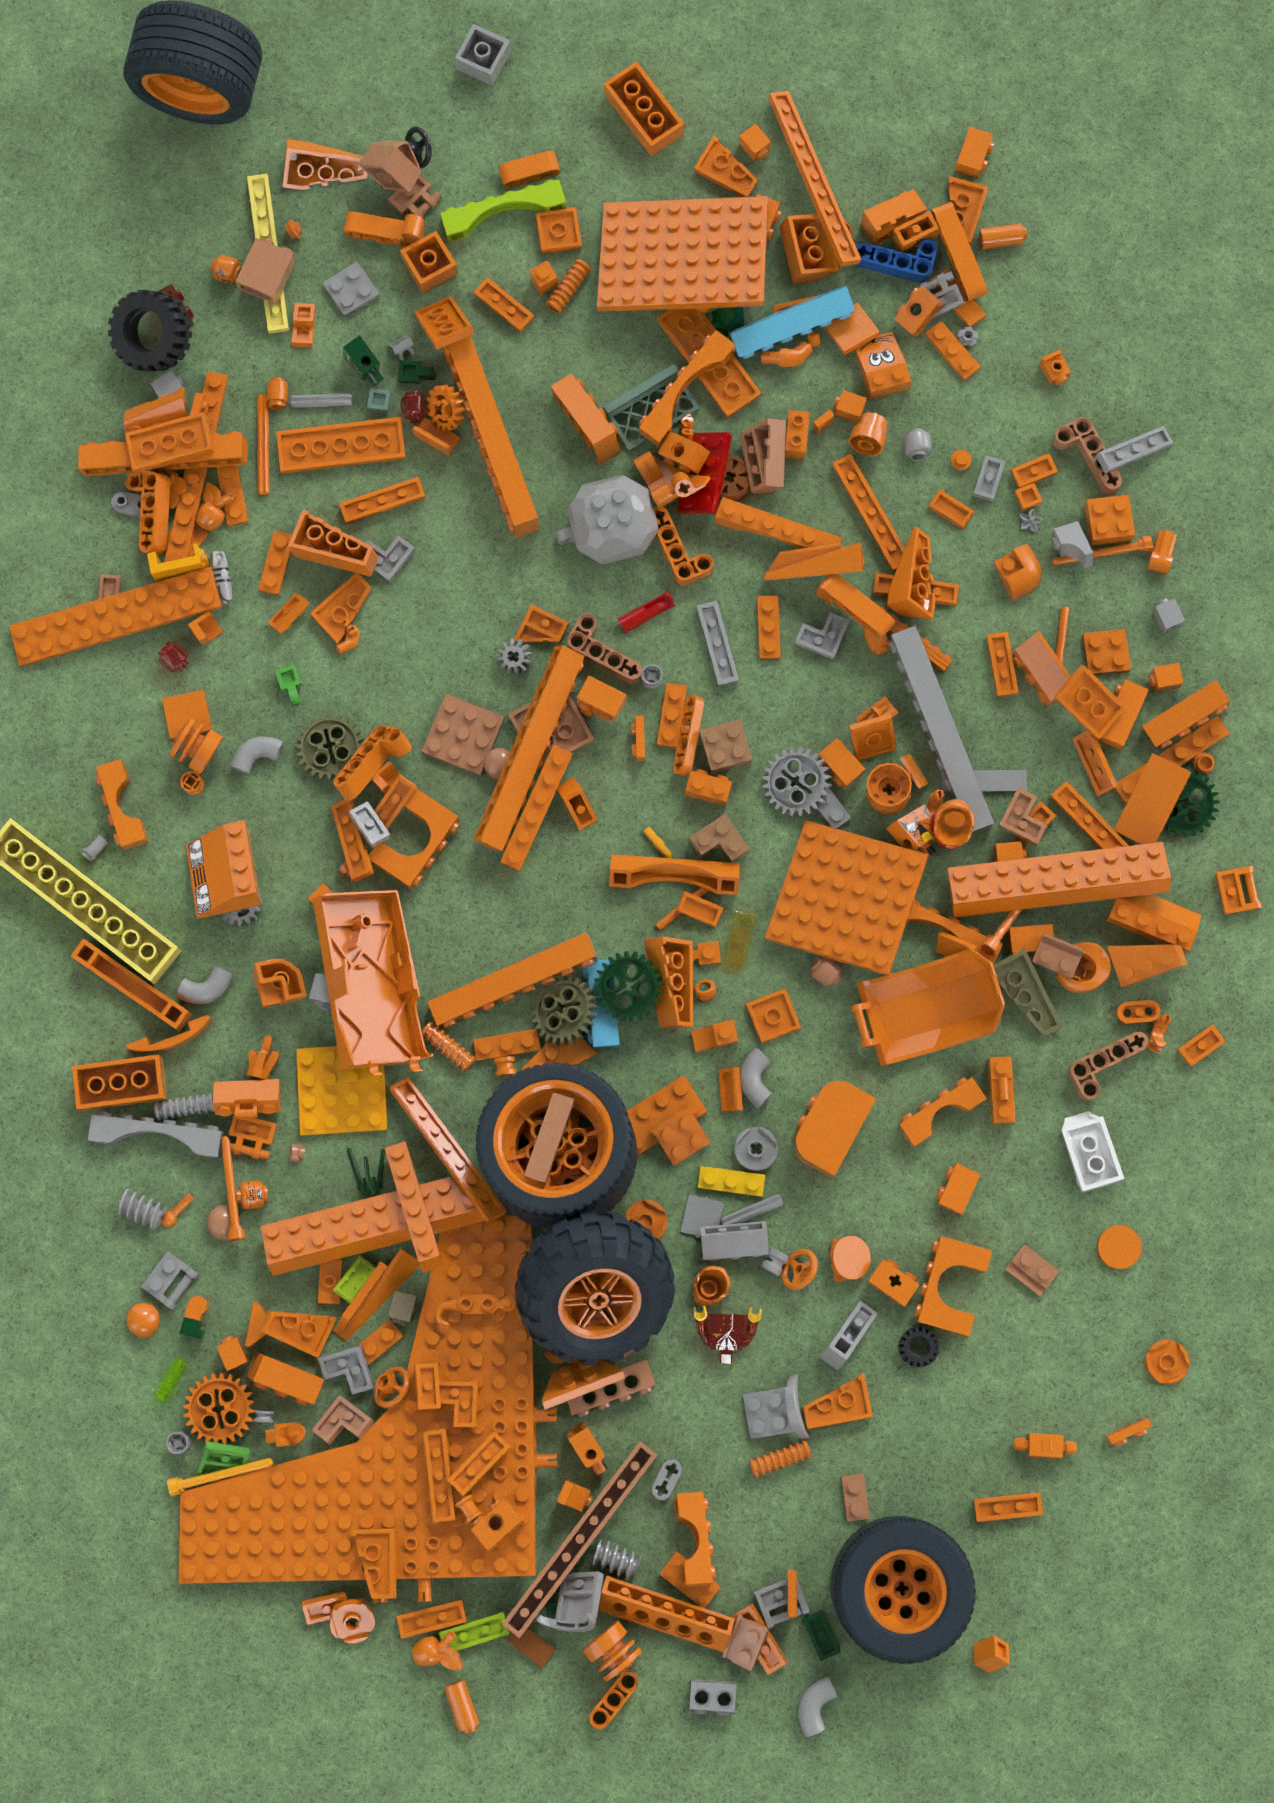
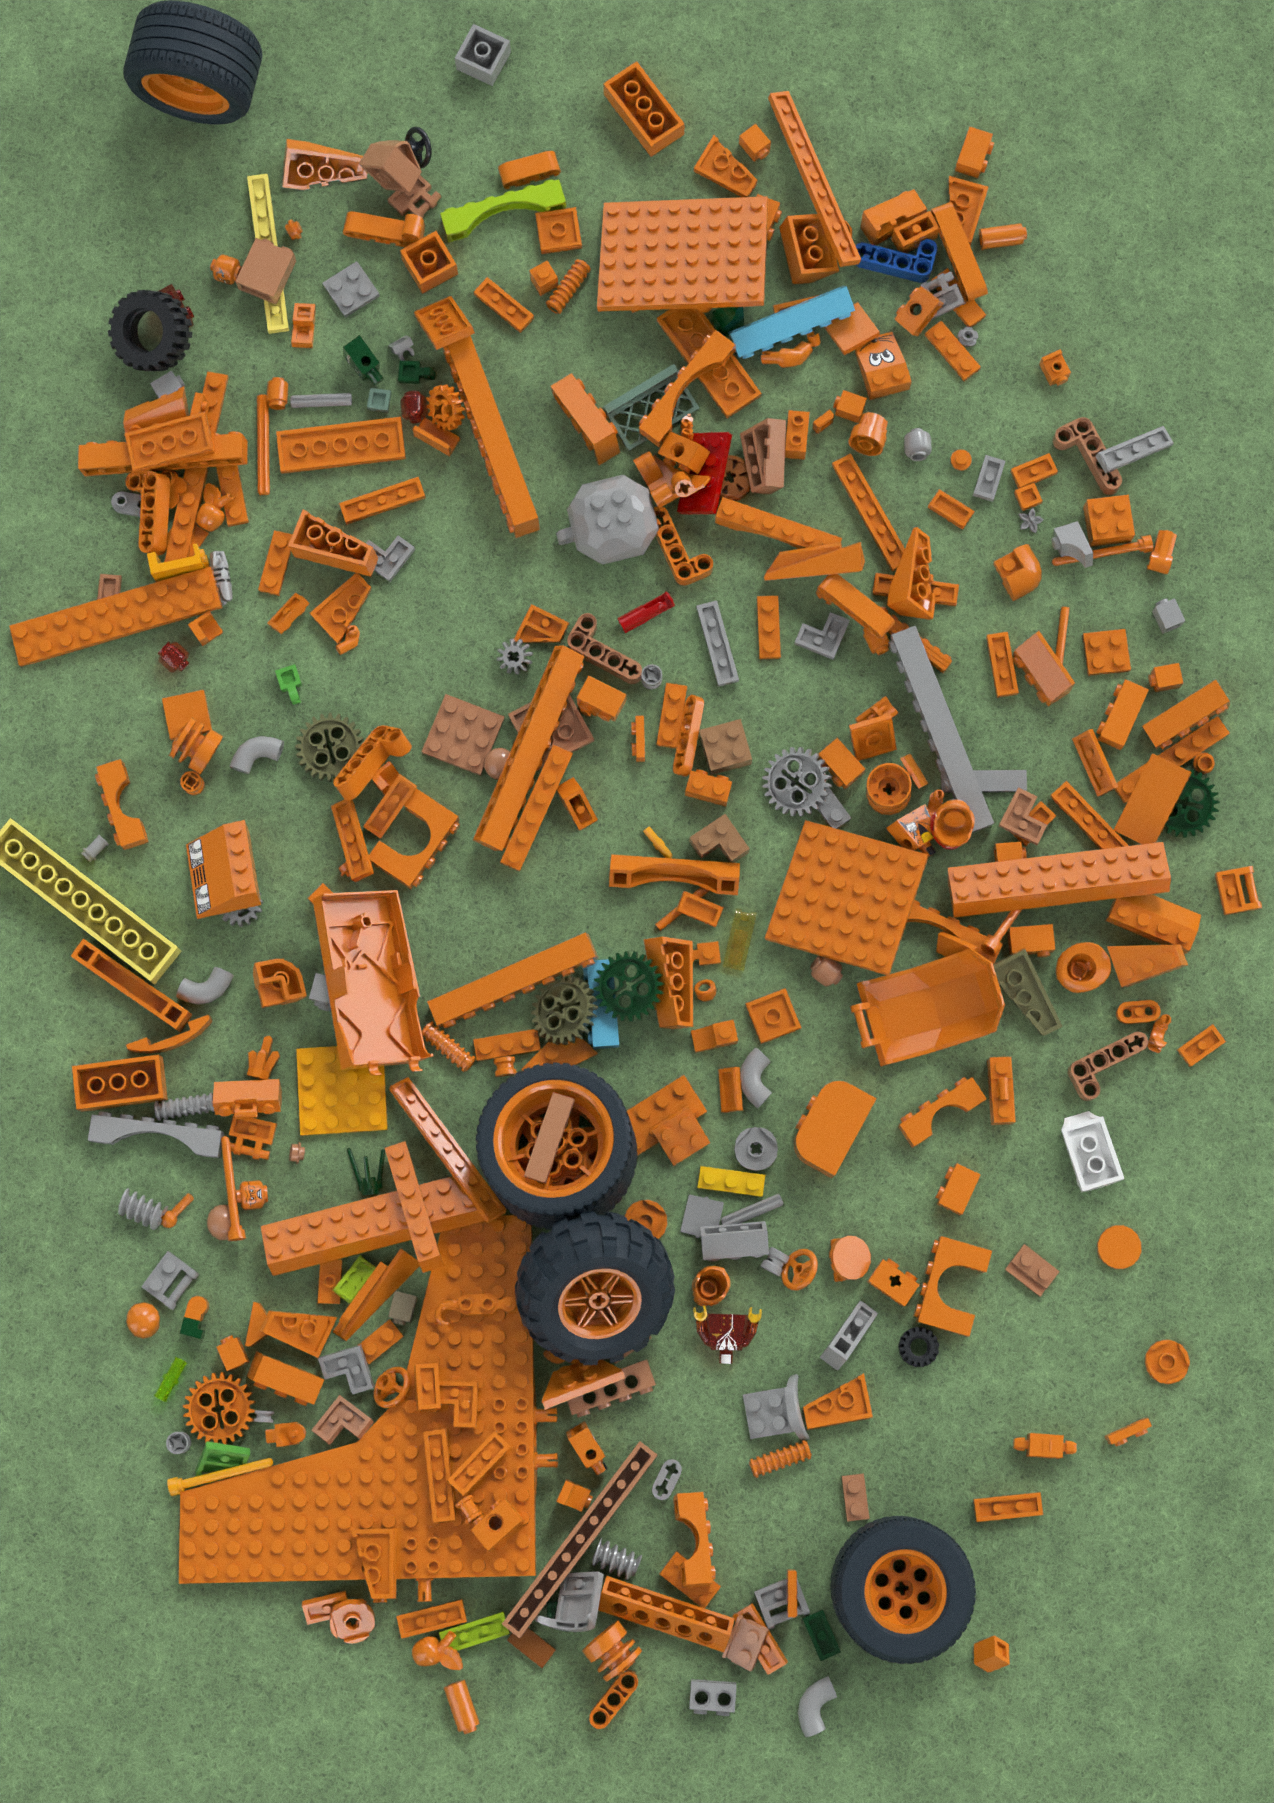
(369, 824): light grey plate -> none
(1057, 955): nougat plate -> none
(1089, 702): orange plate -> none

